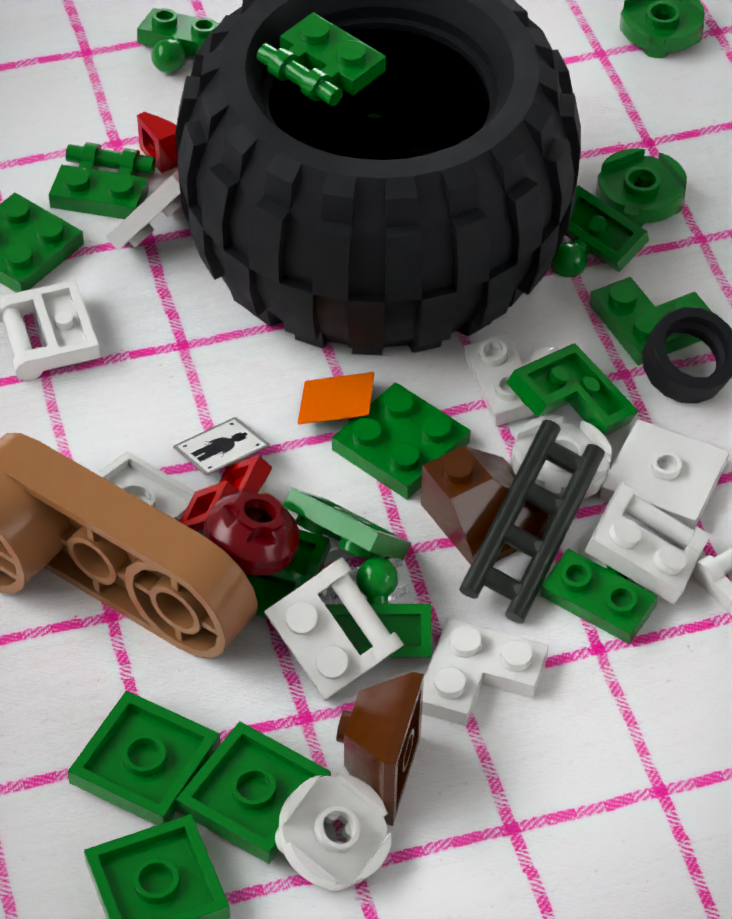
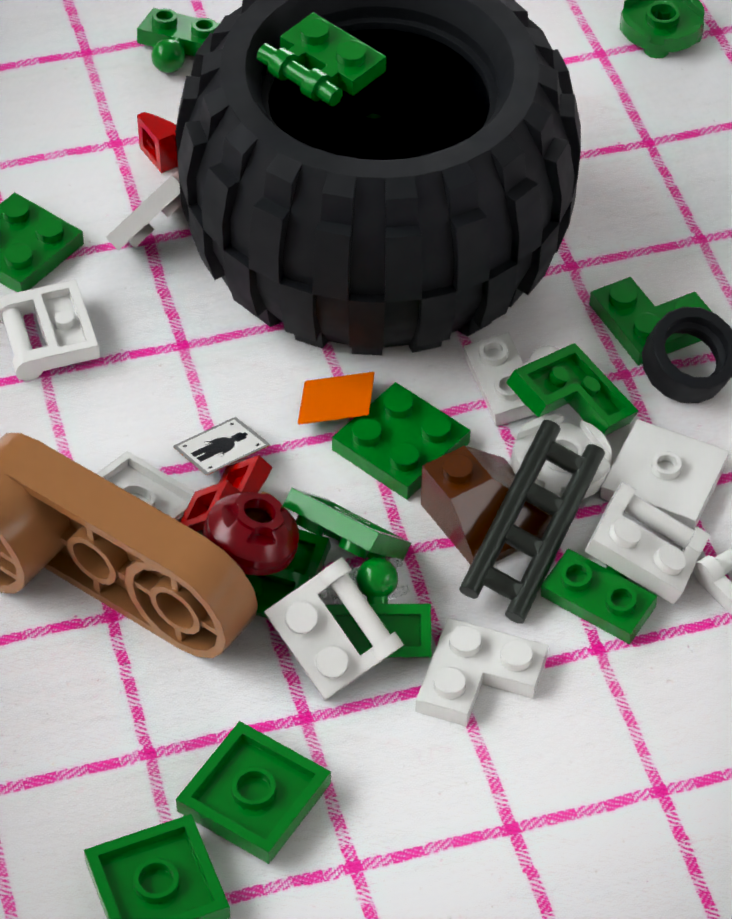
(98, 191): green plate -> none
(143, 758): green plate -> none
(312, 852): white plate -> none
(384, 736): reddish brown slope -> none
(597, 230): green plate -> none
(662, 176): green plate -> none

